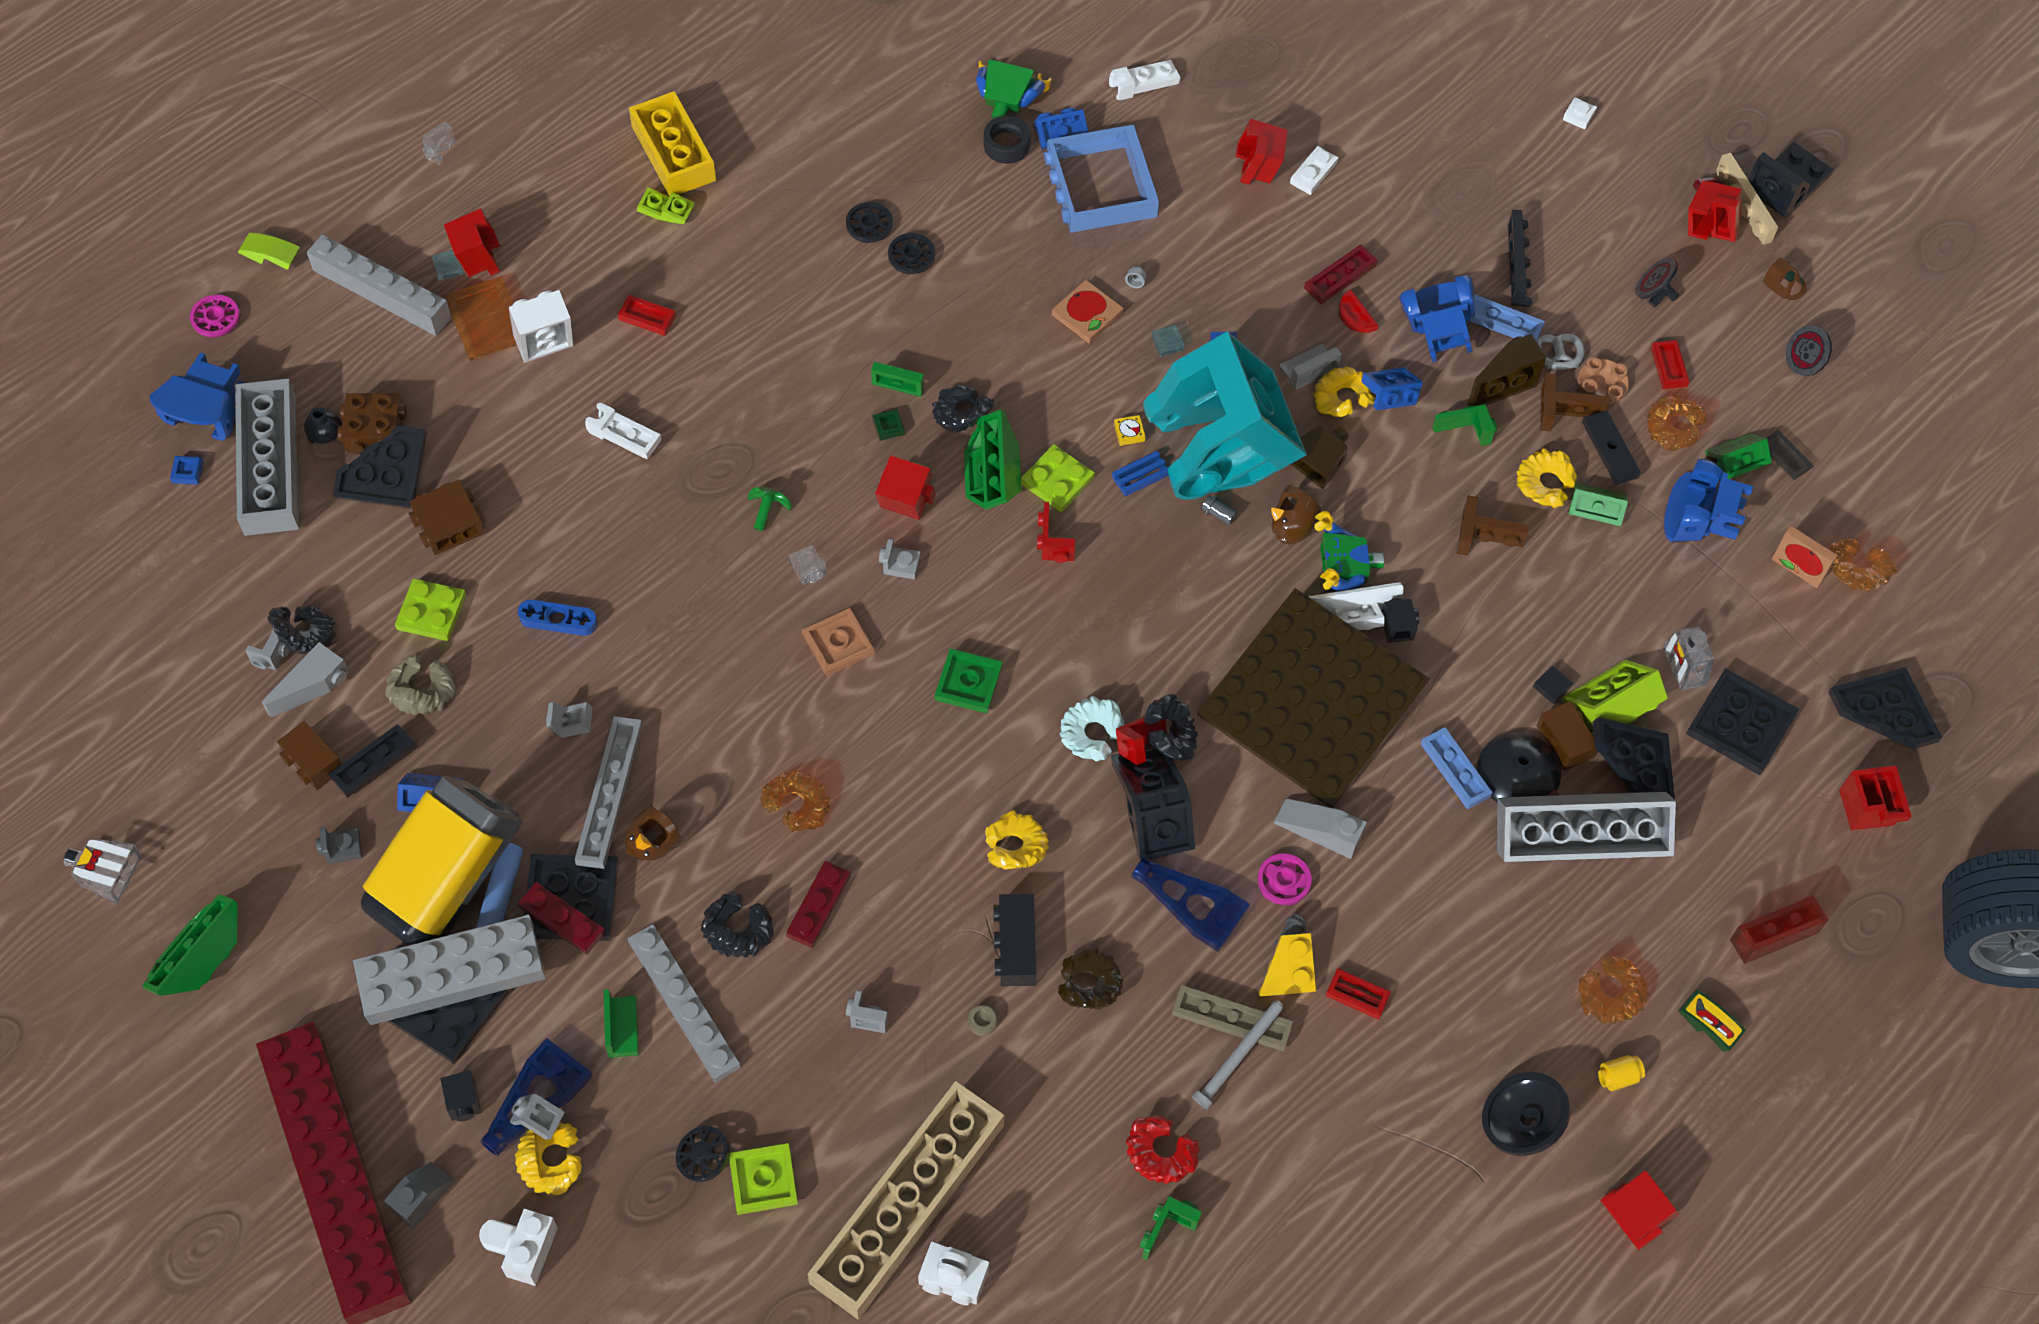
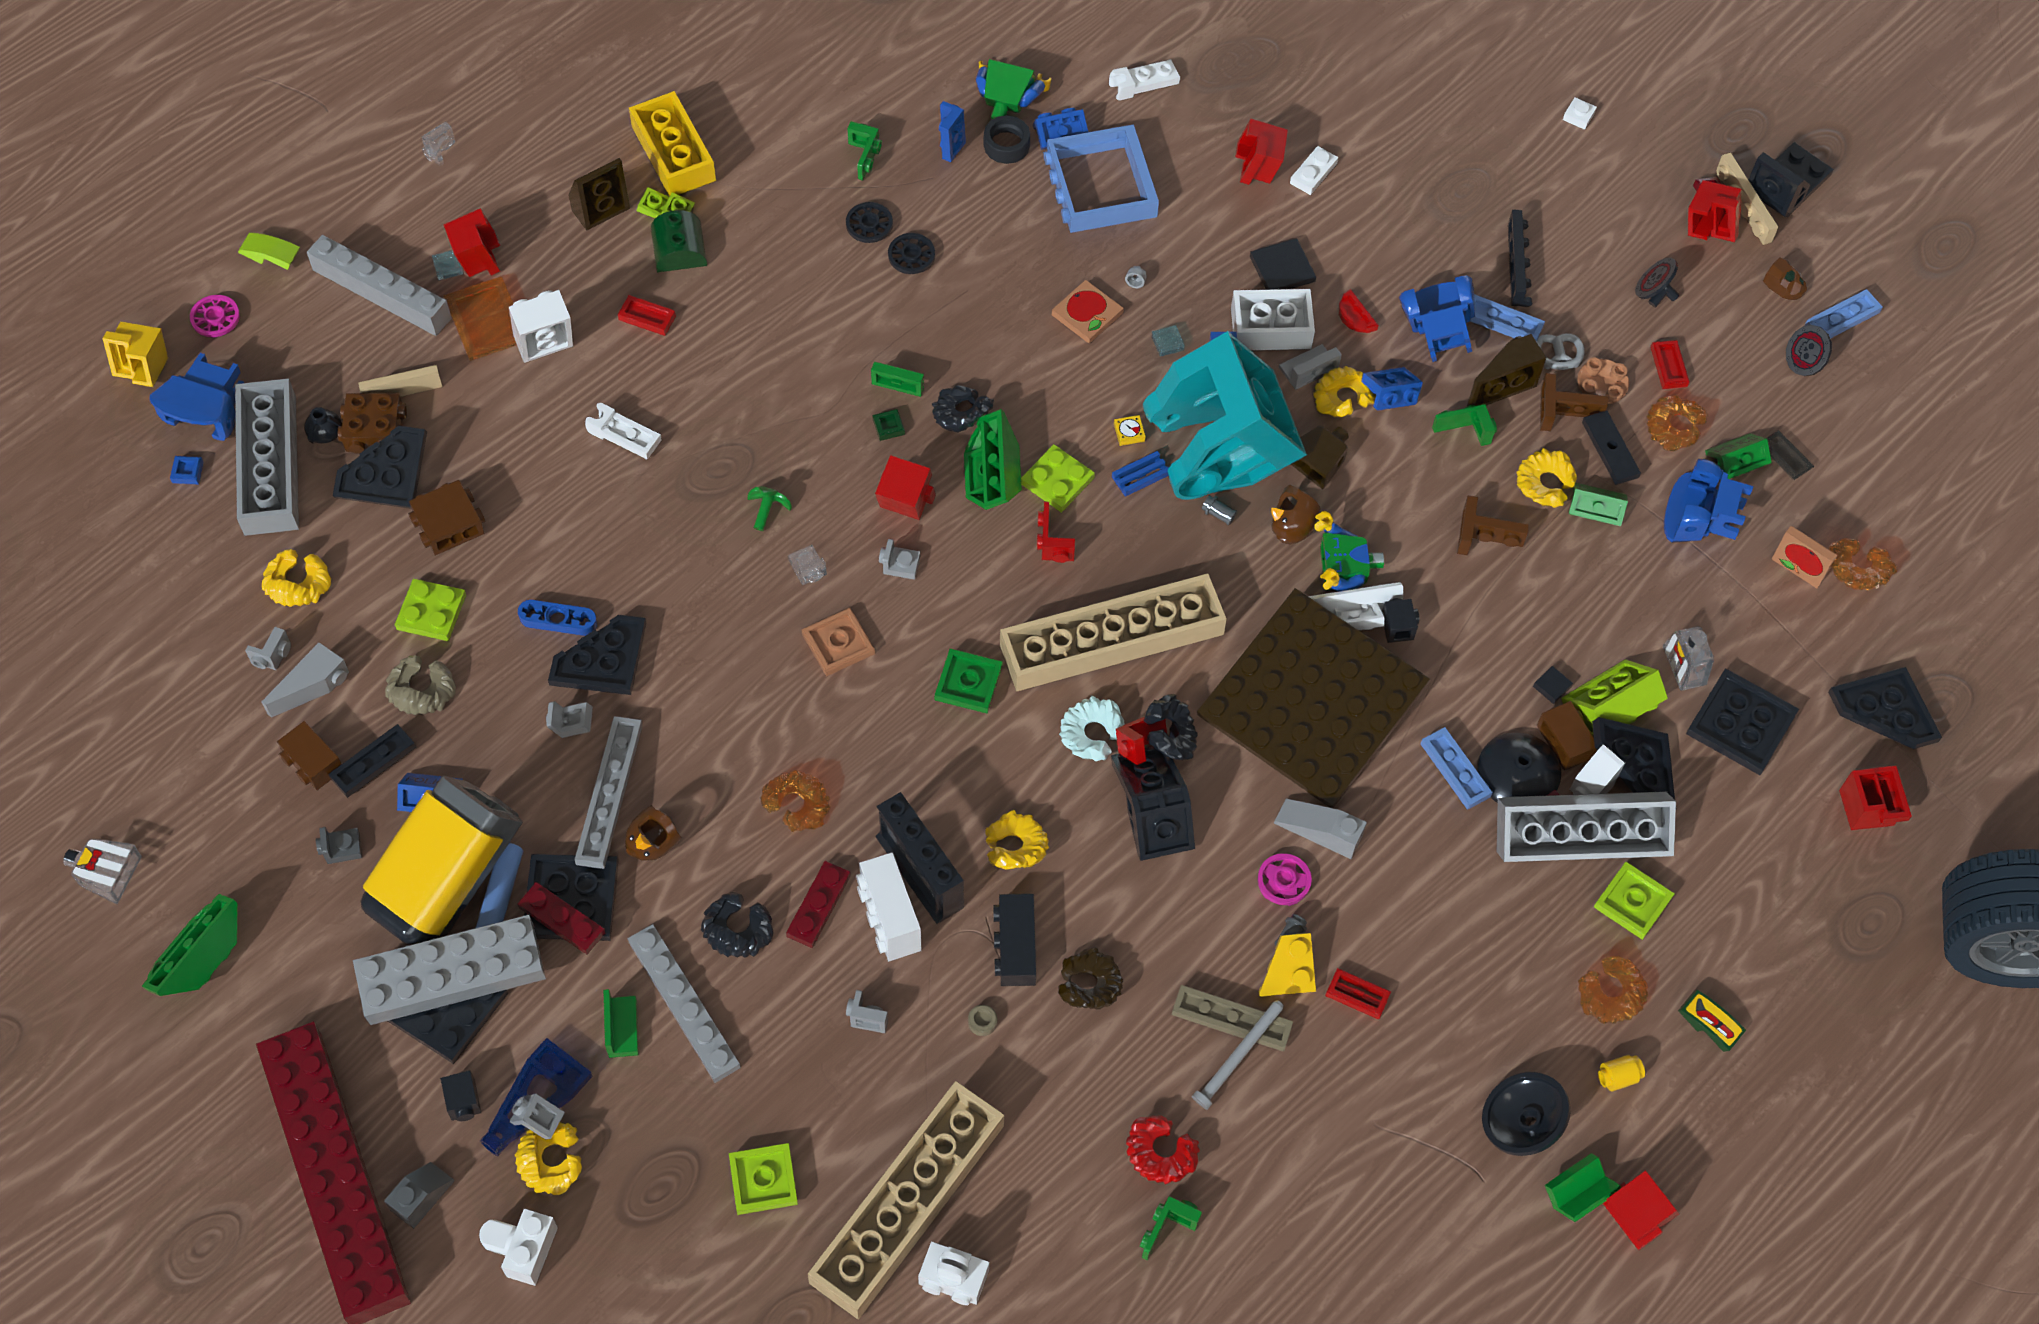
(136, 352): none -> yellow plate
(290, 593): none -> yellow piece
(302, 641): black piece -> none
(405, 382): none -> tan tile
(599, 195): none -> dark brown slope
(602, 659): none -> black plate
(677, 241): none -> dark green brick
(702, 1153): black wheel -> none
(867, 138): none -> green bracket
(888, 907): none -> white brick
(920, 858): none -> black window
(951, 130): none -> blue bracket
(1112, 632): none -> tan brick
(1220, 921): clear blue plate -> none
(1273, 319): none -> white brick
(1283, 266): none -> black tile
(1340, 274): dark red plate -> none
(1581, 1188): none -> green panel
(1598, 774): none -> white slope
(1634, 900): none -> lime plate
(1778, 929): clear red brick -> none
(1847, 313): none -> medium blue plate

